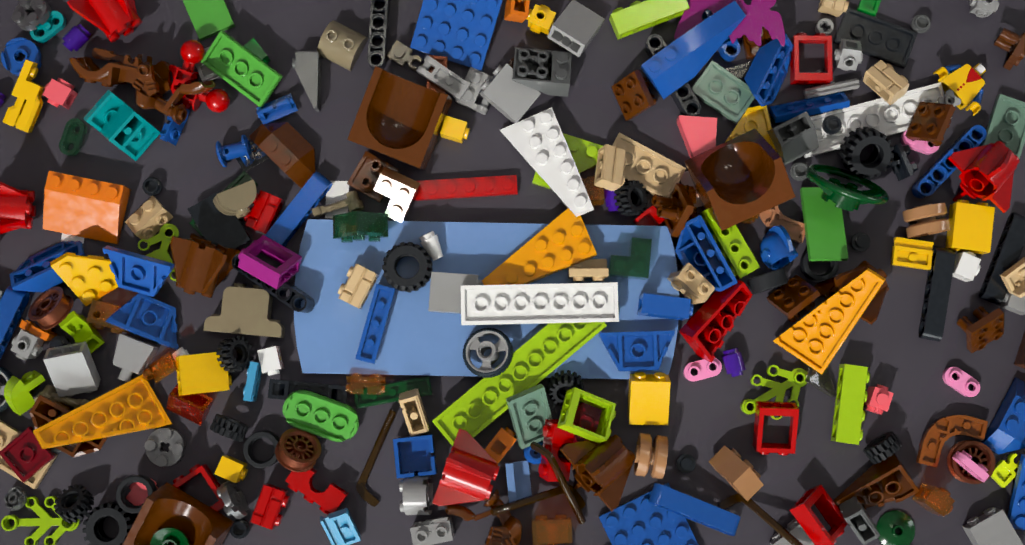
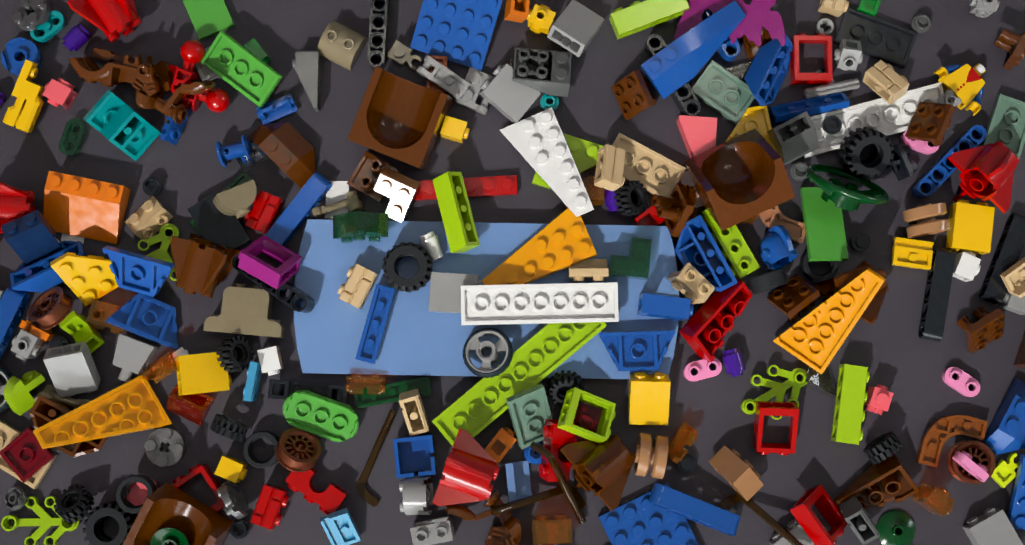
(31, 237): none -> dark blue brick
(456, 212): none -> lime brick
(545, 106): none -> teal plate
(685, 436): none -> clear orange hinge

